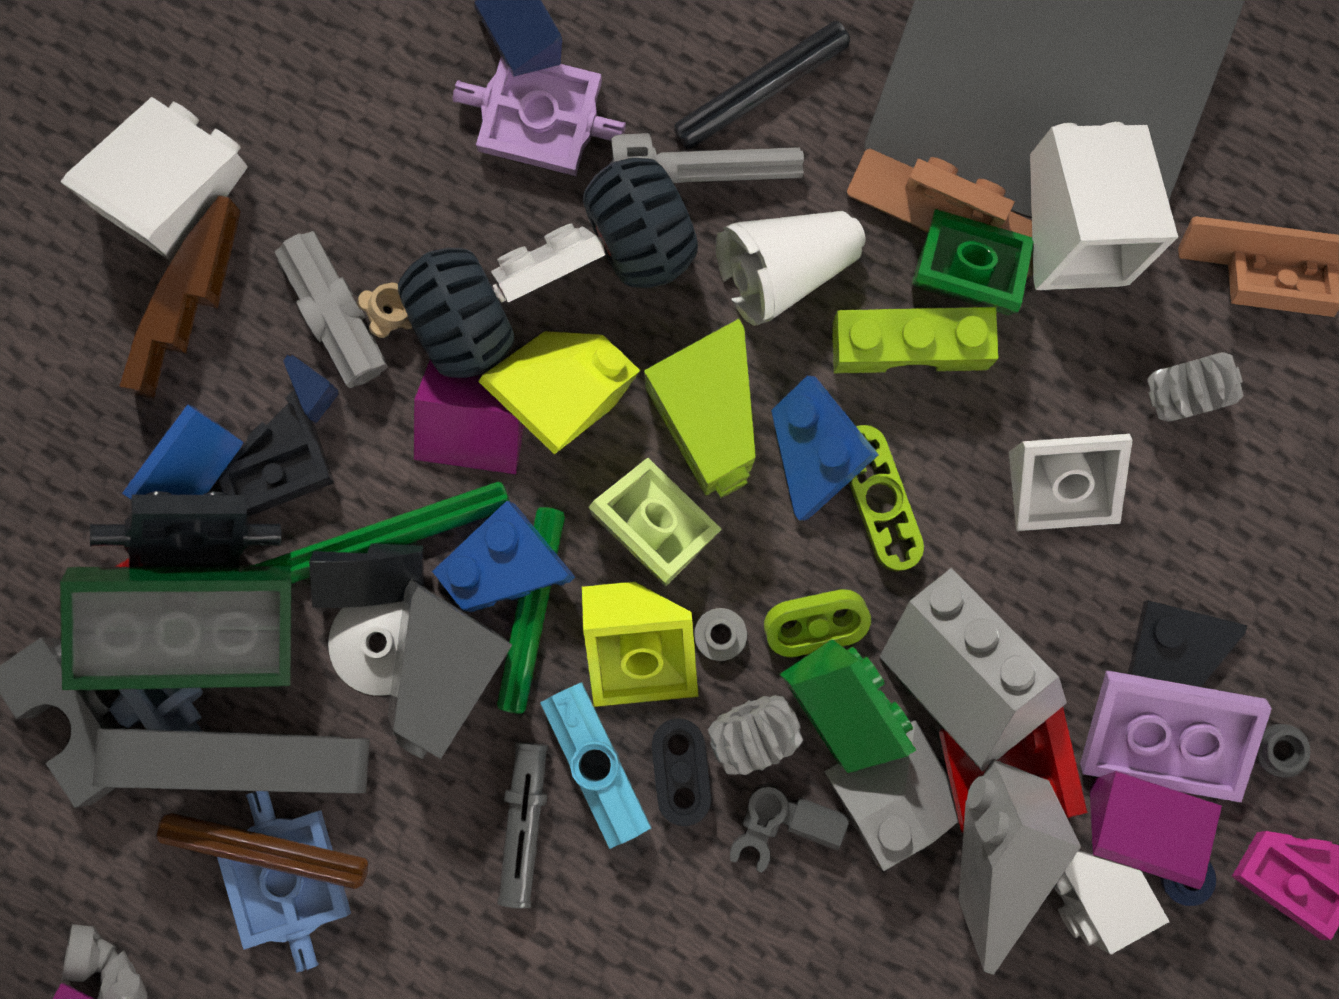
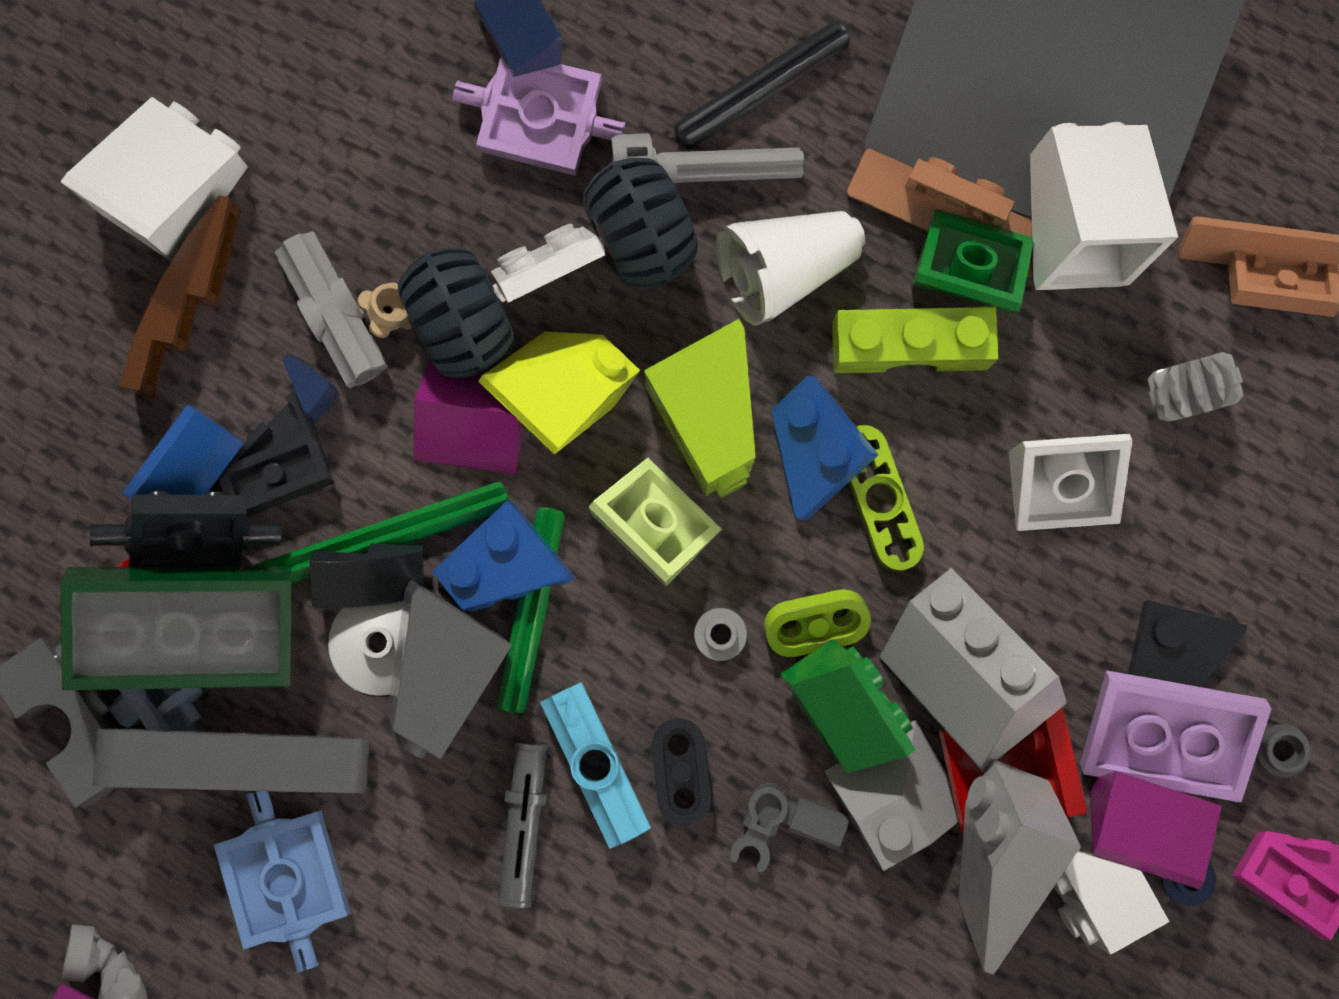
(262, 850): reddish brown axle -> none
(637, 645): neon yellow slope -> none
(755, 735): light grey gear -> none

